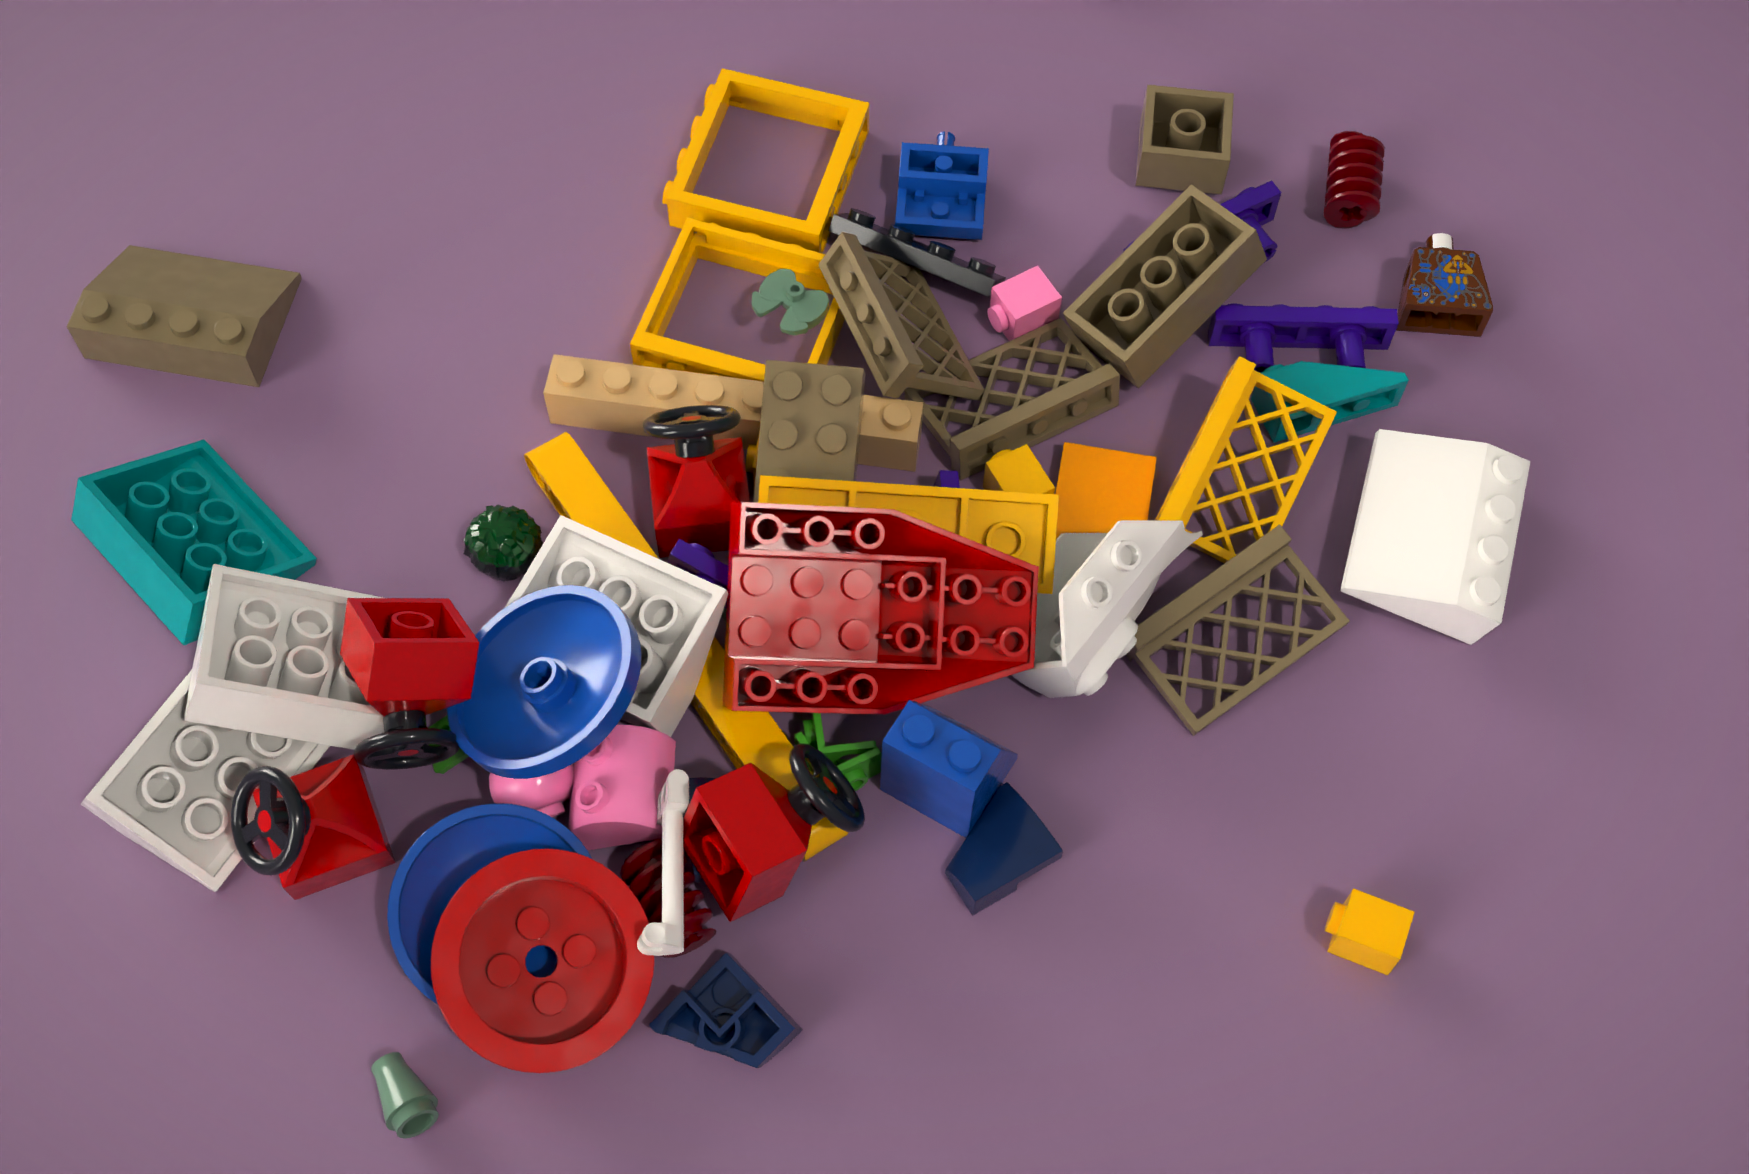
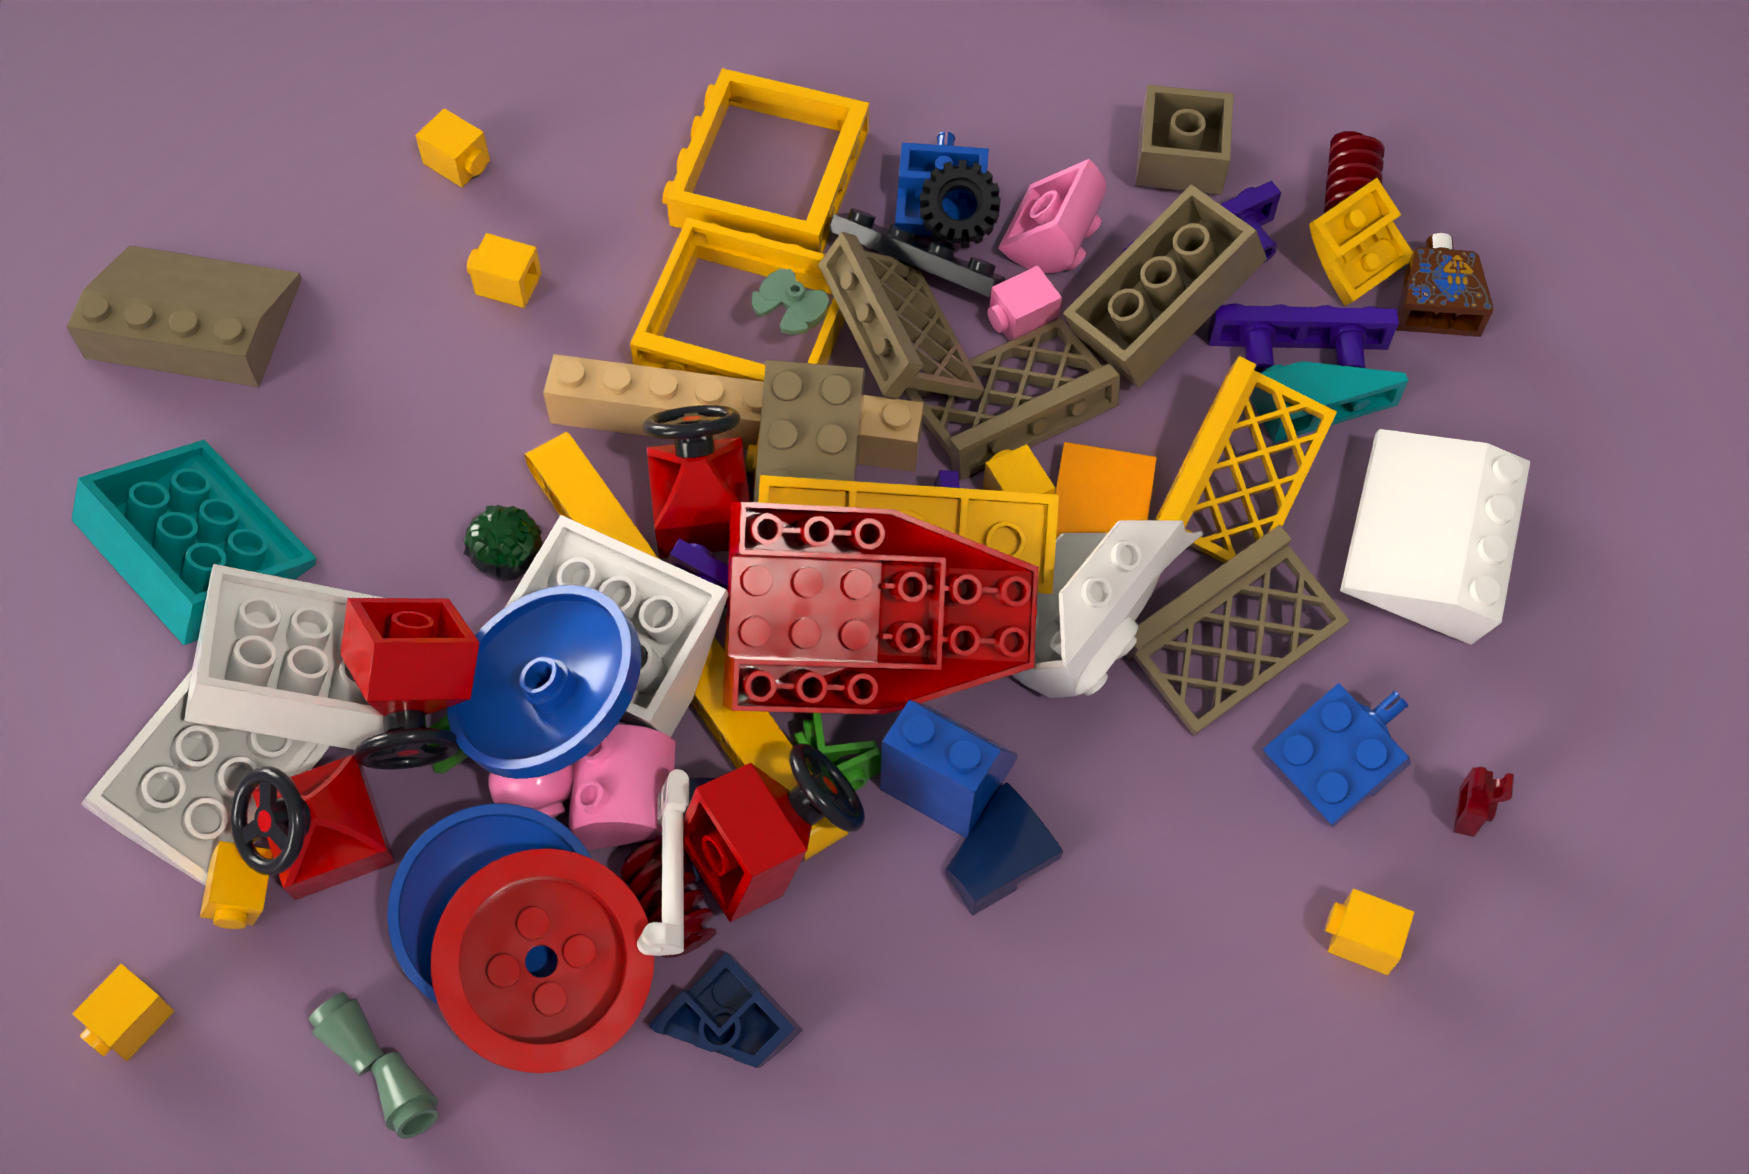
(121, 1014): none -> yellow brick
(232, 889): none -> yellow brick
(346, 1032): none -> sand green cone
(453, 147): none -> yellow brick
(504, 270): none -> yellow brick
(955, 178): none -> black tyre
(1056, 219): none -> bright pink brick
(1340, 752): none -> blue plate
(1360, 242): none -> yellow slope
(1479, 799): none -> dark red plate

